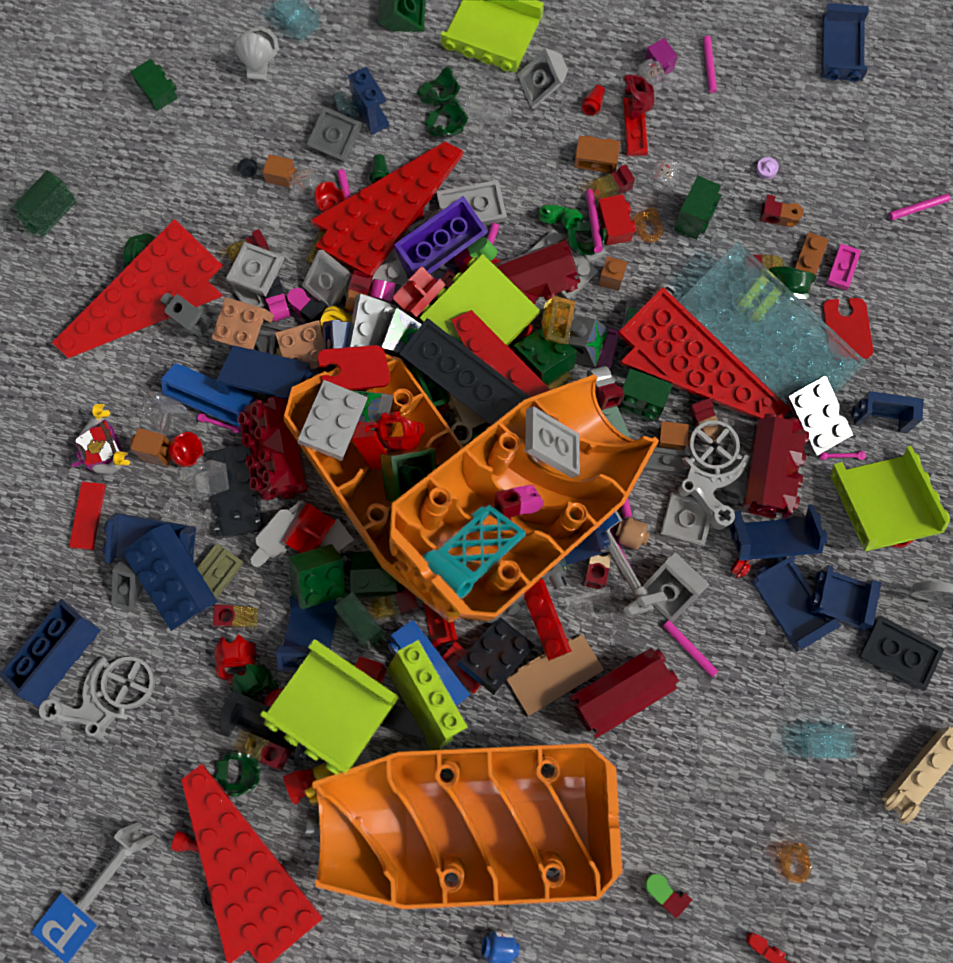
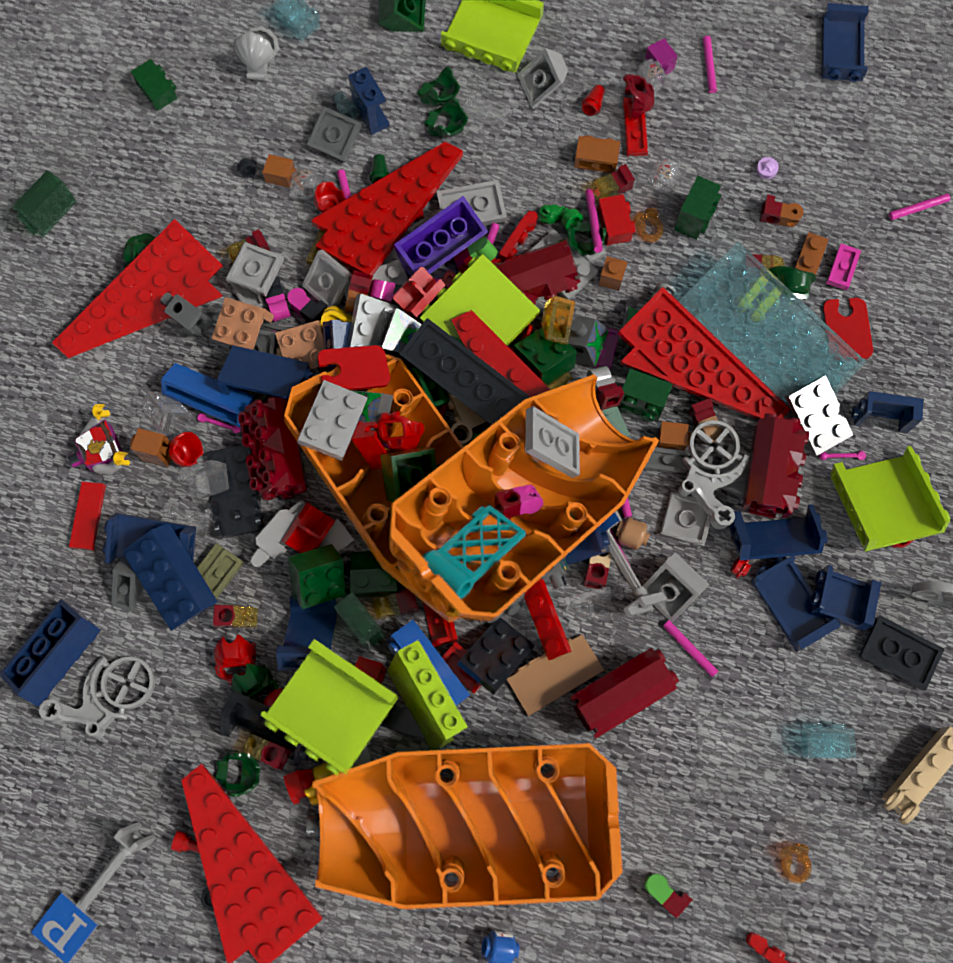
(518, 236): none -> red hinge

